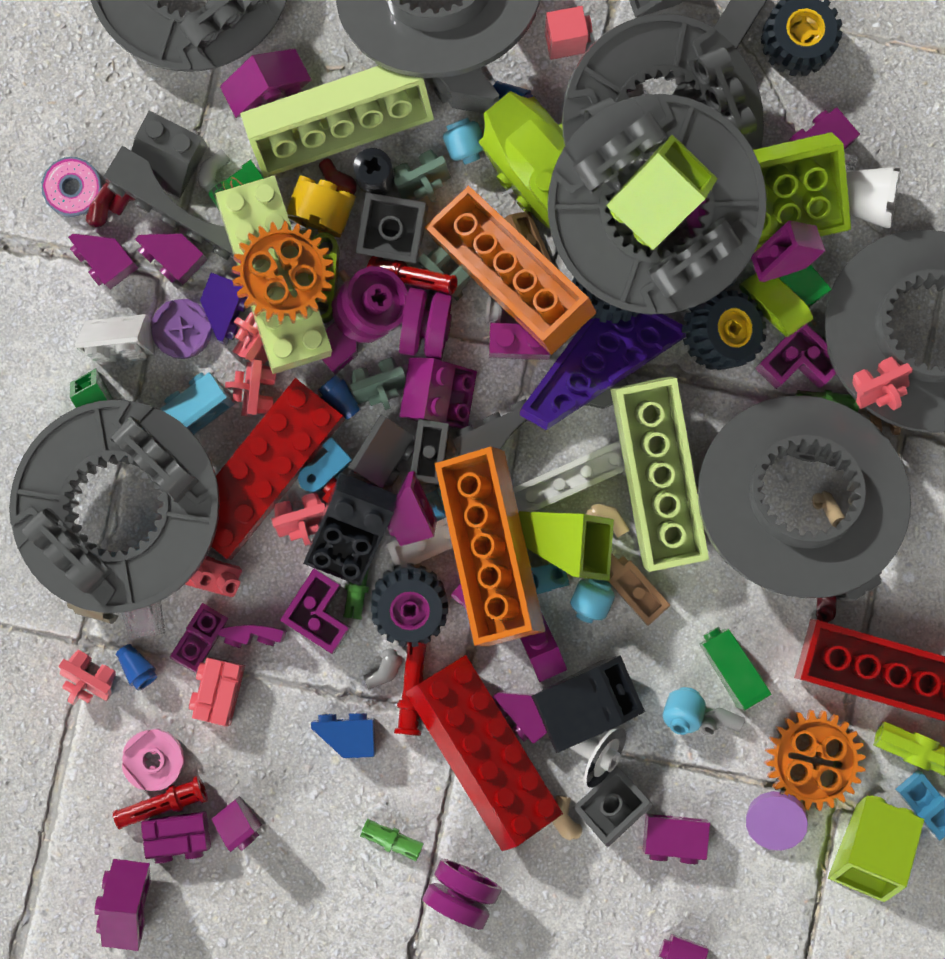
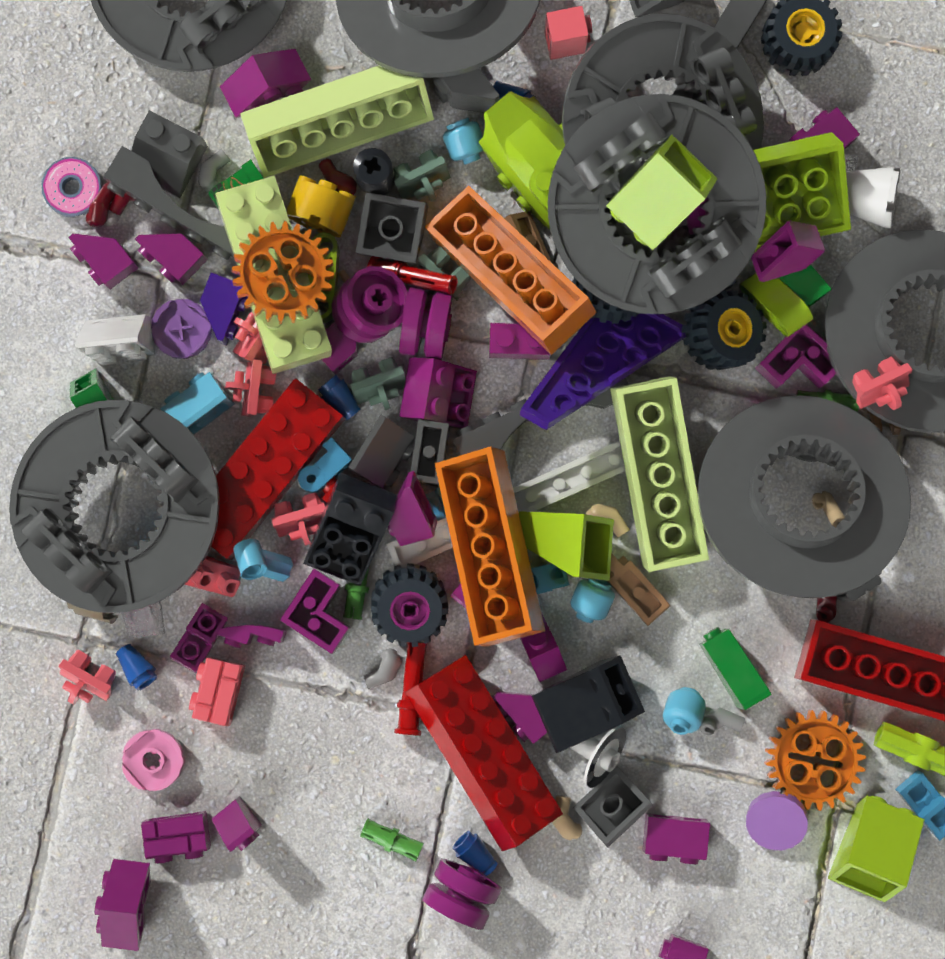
(173, 799): red pin -> none
(257, 562): none -> medium azure piece
(349, 736): blue slope -> none
(474, 852): none -> blue cone
(493, 311): light grey bush -> none

